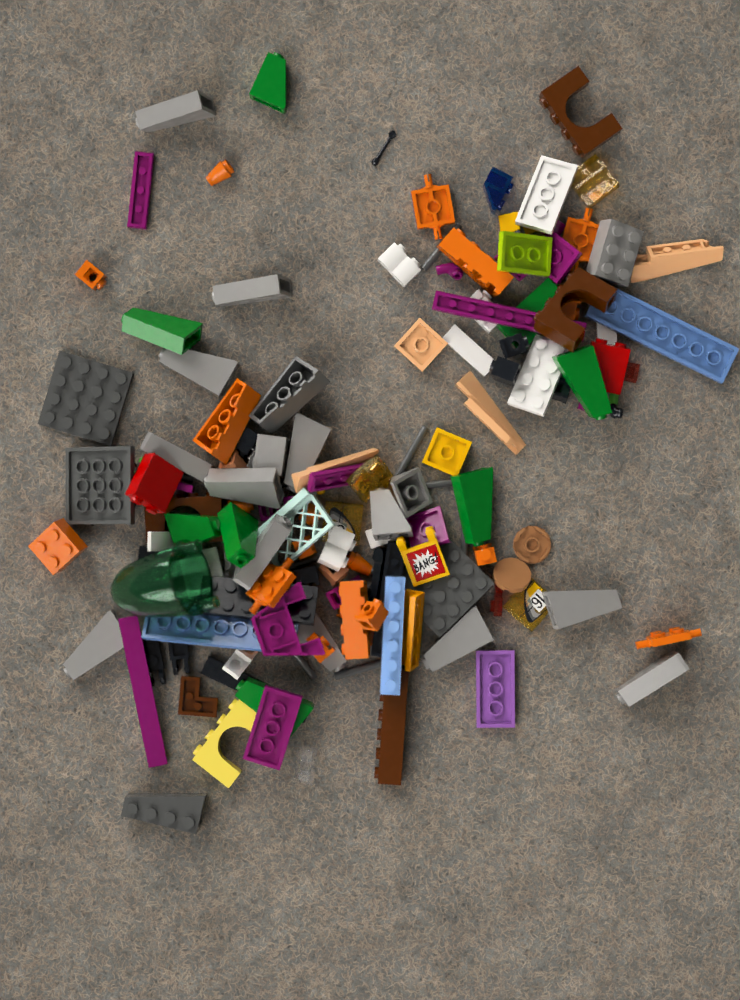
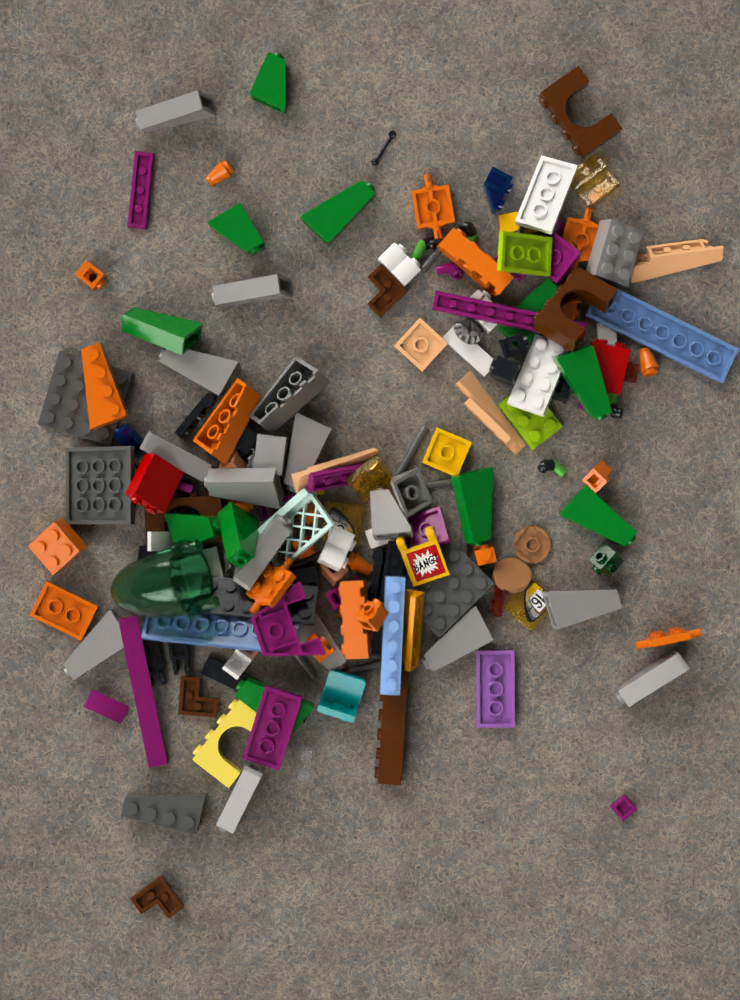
(64, 610): none -> orange plate
(102, 390): none -> orange wedge
(106, 706): none -> magenta slope
(128, 436): none -> clear blue slope
(158, 893): none -> reddish brown plate
(196, 414): none -> black hinge
(238, 229): none -> green slope
(240, 797): none -> slope
(335, 214): none -> green slope
(341, 695): none -> teal bracket
(390, 291): none -> reddish brown plate
(422, 245): none -> arm
(462, 333): none -> light grey gear
(470, 230): none -> black arm
(530, 426): none -> lime plate
(551, 464): none -> arm
(595, 515): none -> green slope
(597, 476): none -> orange brick
(605, 561): none -> dark green brick
(623, 807): none -> magenta tile
(648, 363): none -> orange cone

